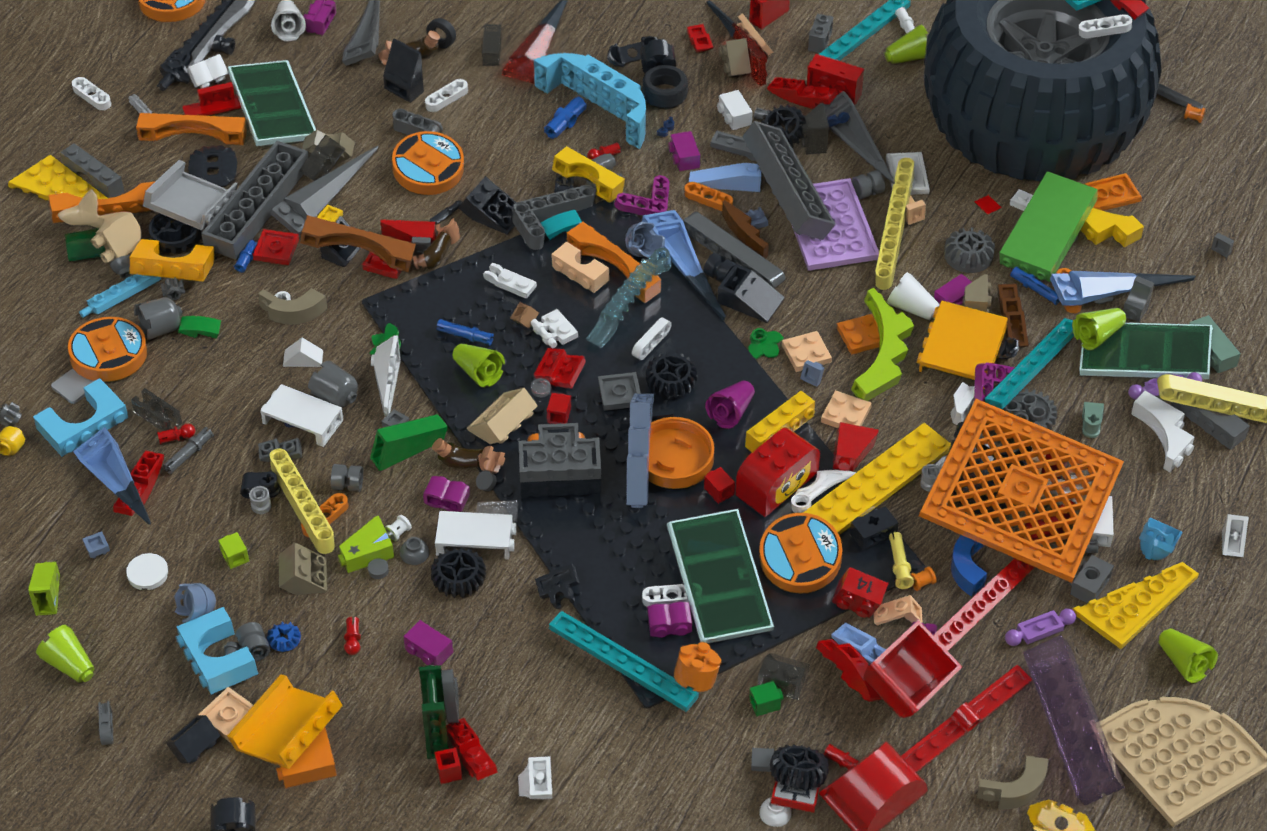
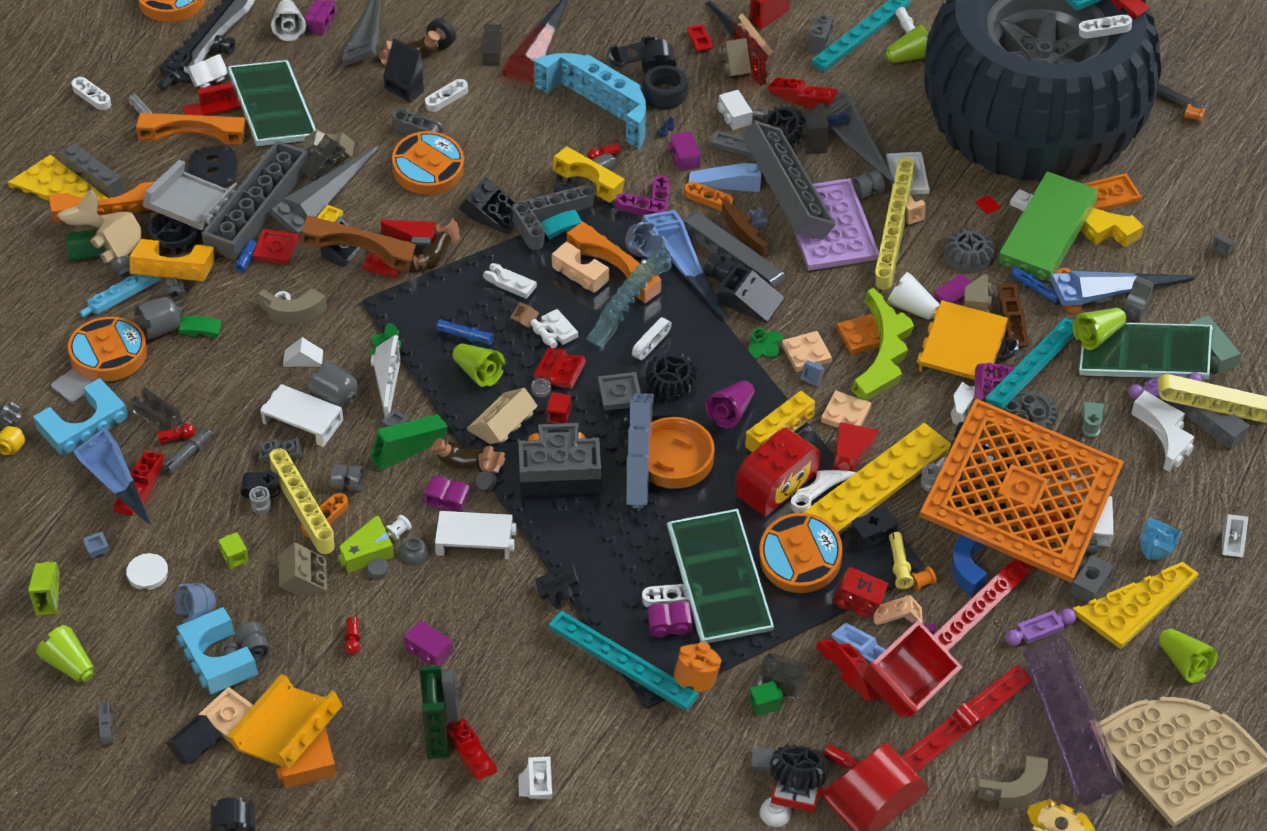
(280, 643): blue gear -> none
(446, 212): black piece -> none
(448, 765): red brick -> none
(458, 572): black gear -> none
(499, 507): clear plate -> none
(565, 117): blue piece -> none
(719, 485): red brick -> none
(837, 75): red piece -> none

